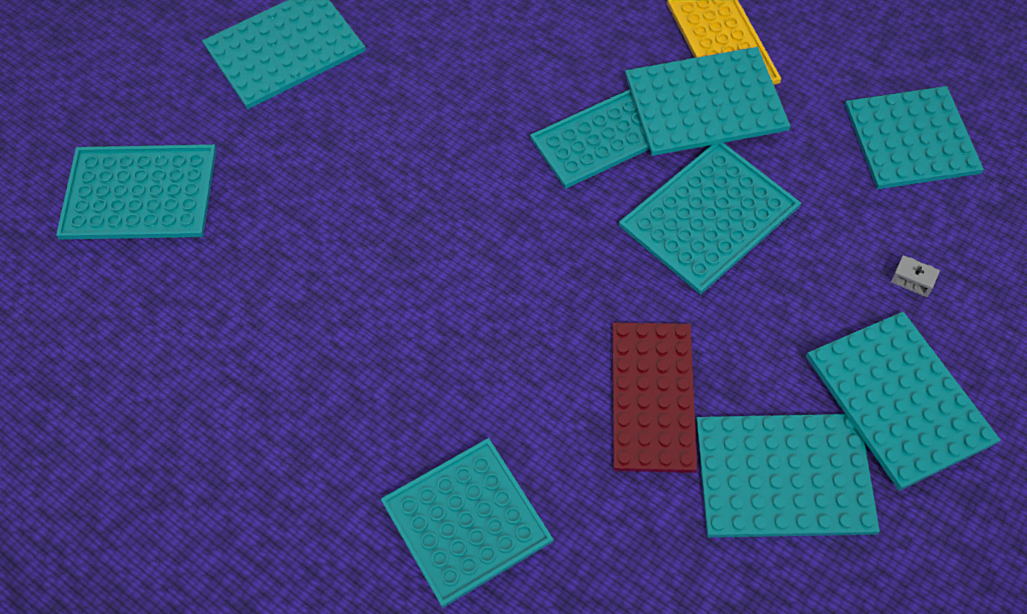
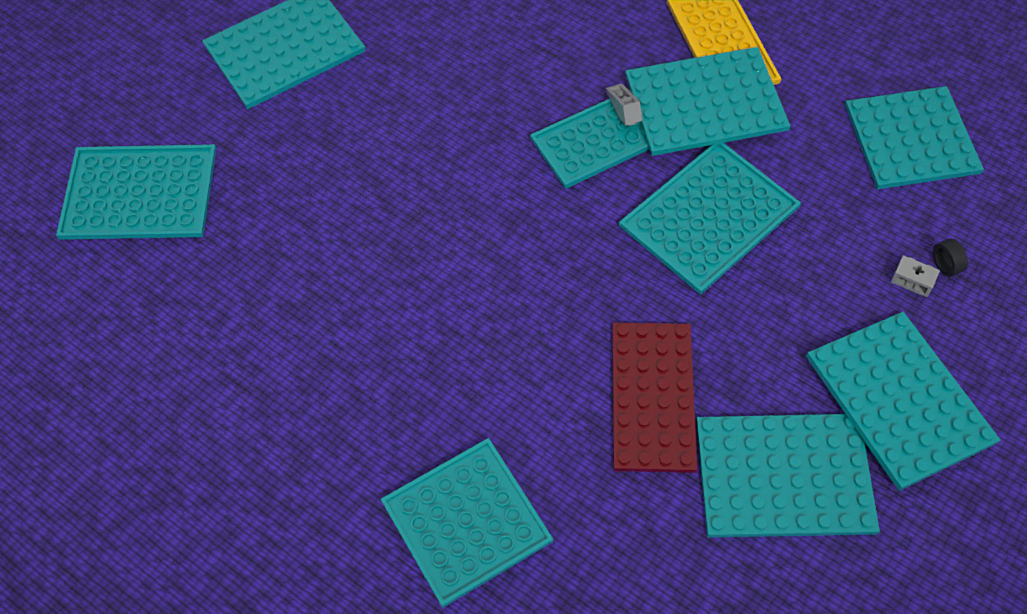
(625, 104): none -> light grey slope
(950, 257): none -> black tyre

